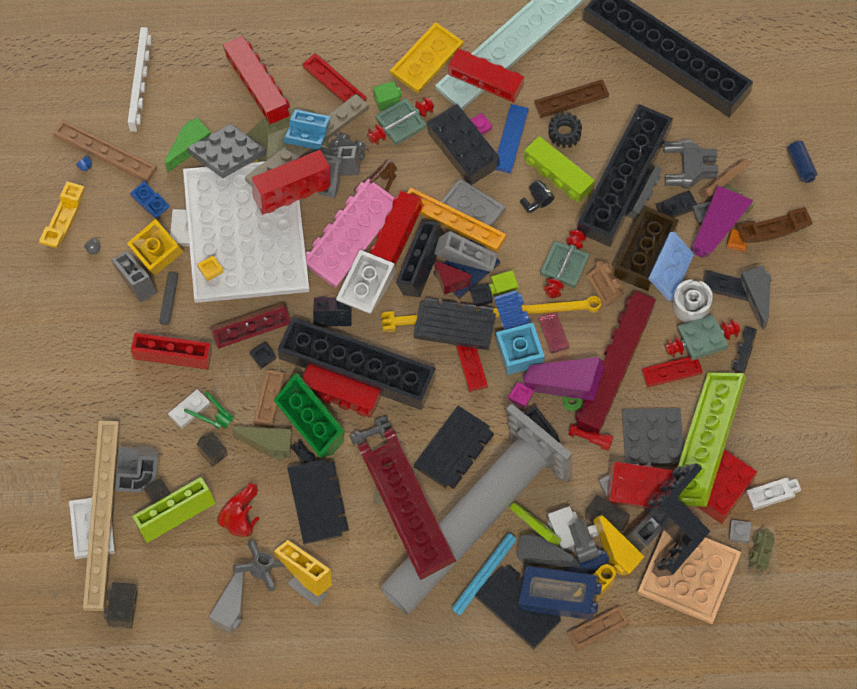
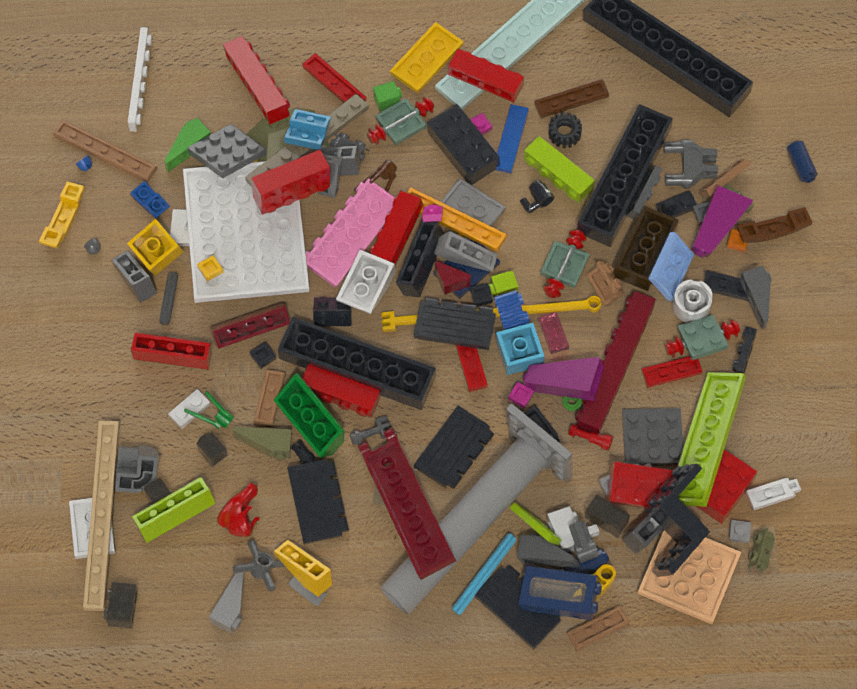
(432, 213): none -> dark pink plate
(621, 552): yellow slope -> none

